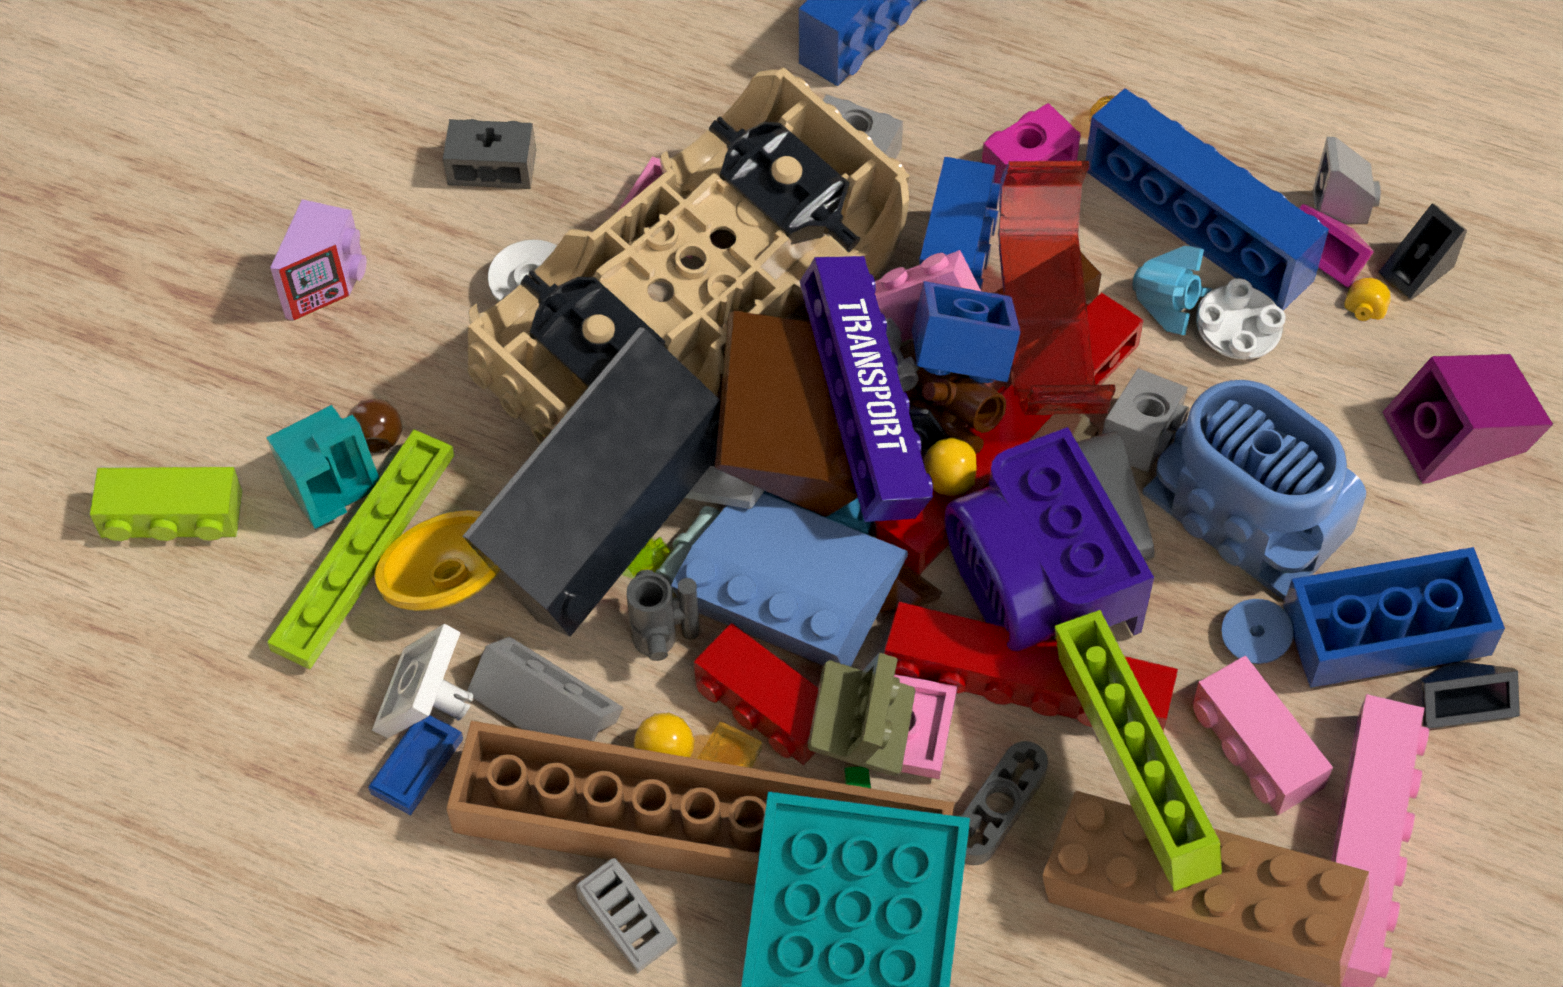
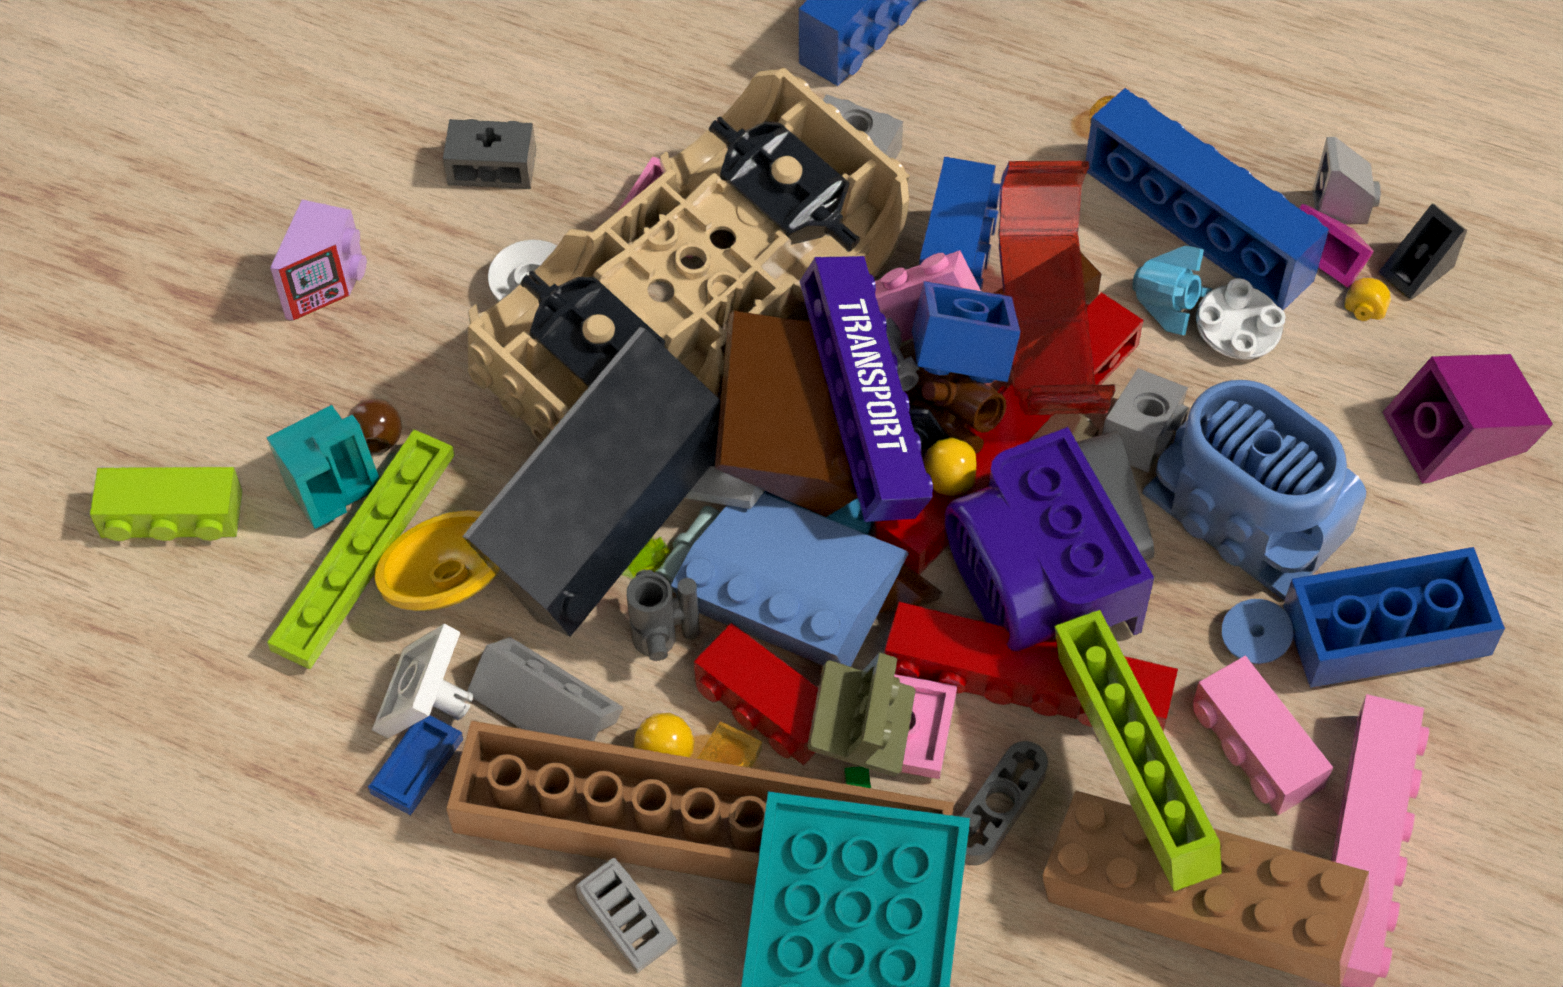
(1035, 137): dark pink brick -> none
(1469, 694): black slope -> none

